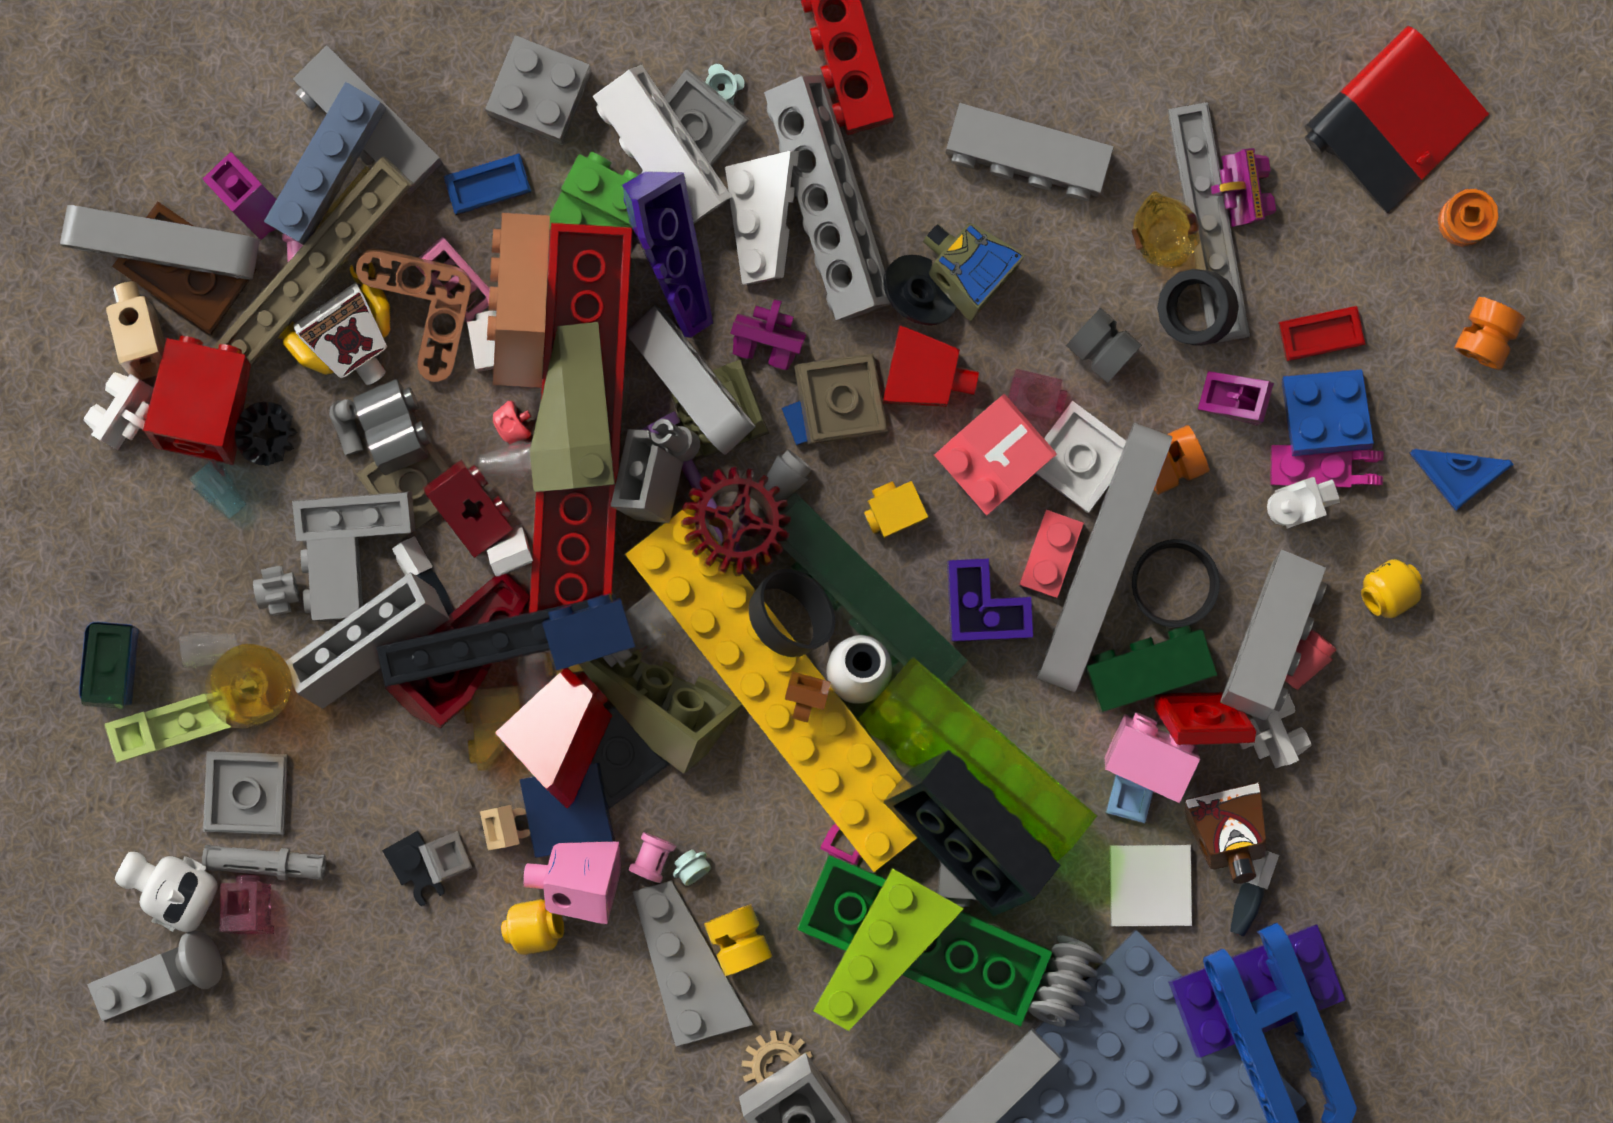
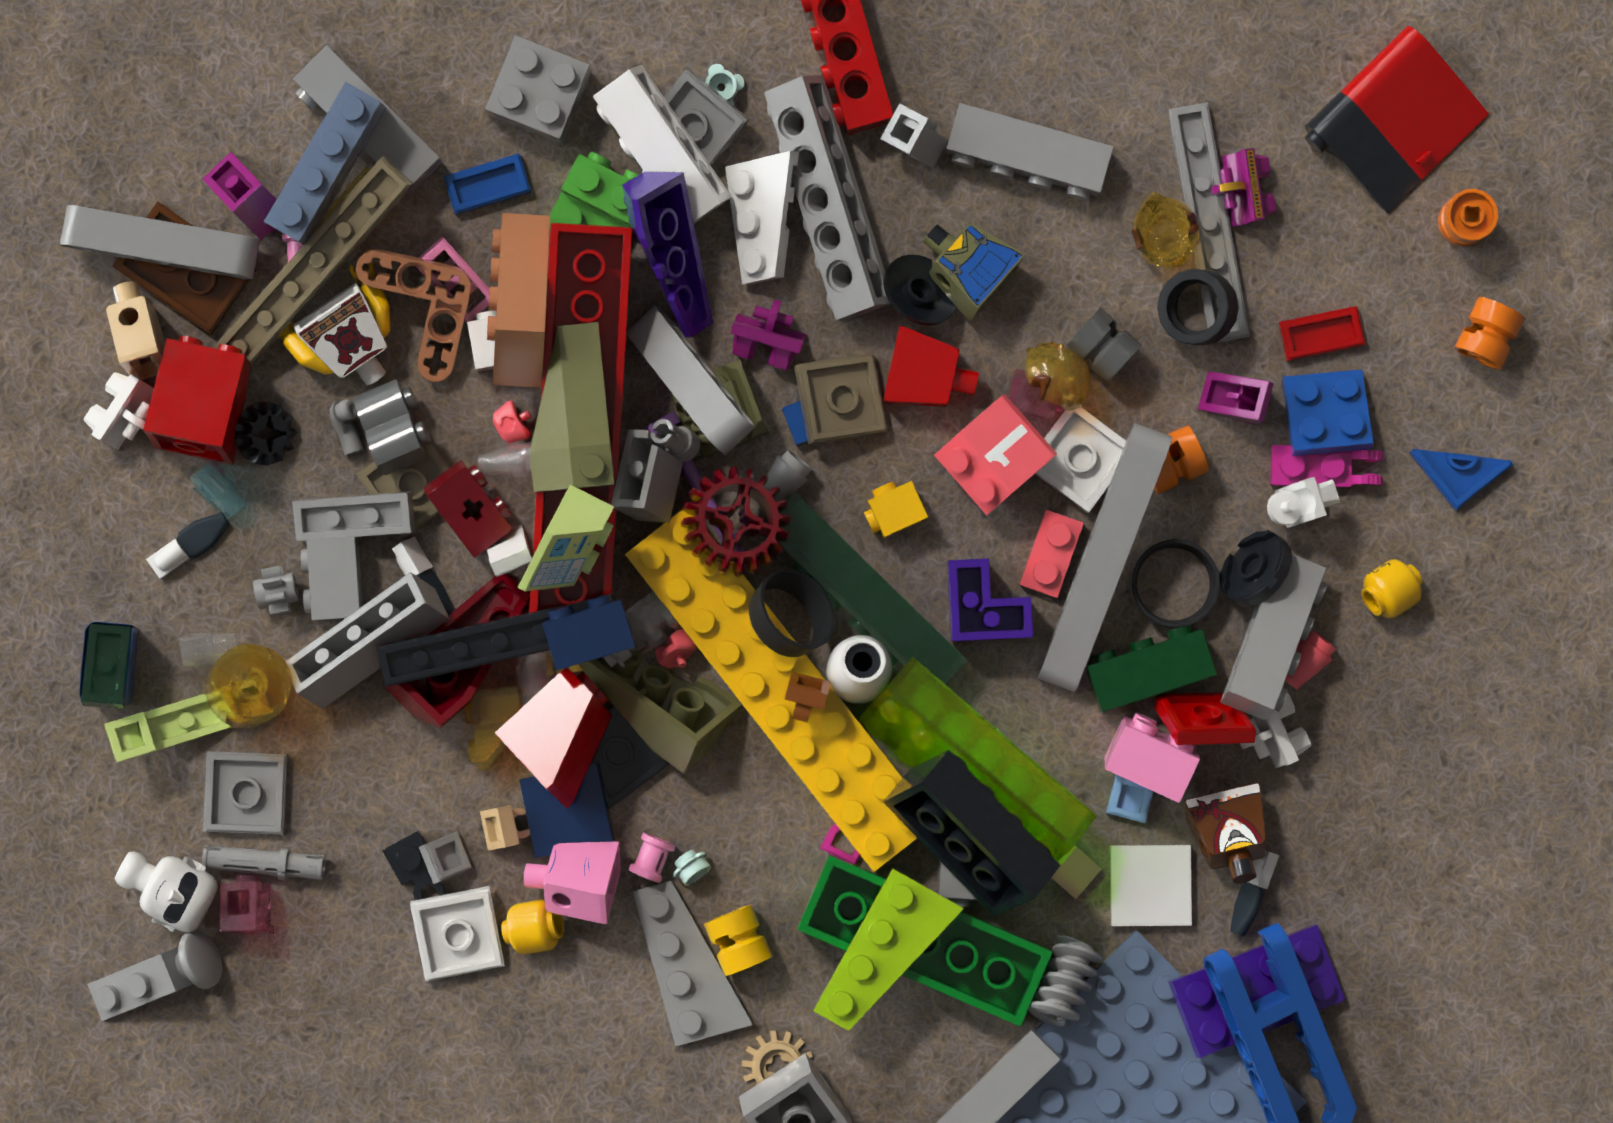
(190, 543): none -> black piece
(457, 933): none -> white tile
(569, 542): none -> yellowish green slope
(678, 649): none -> coral piece
(914, 135): none -> light grey brick
(1059, 374): none -> clear yellow hair
(1075, 872): none -> tan tile
(1256, 568): none -> black tile

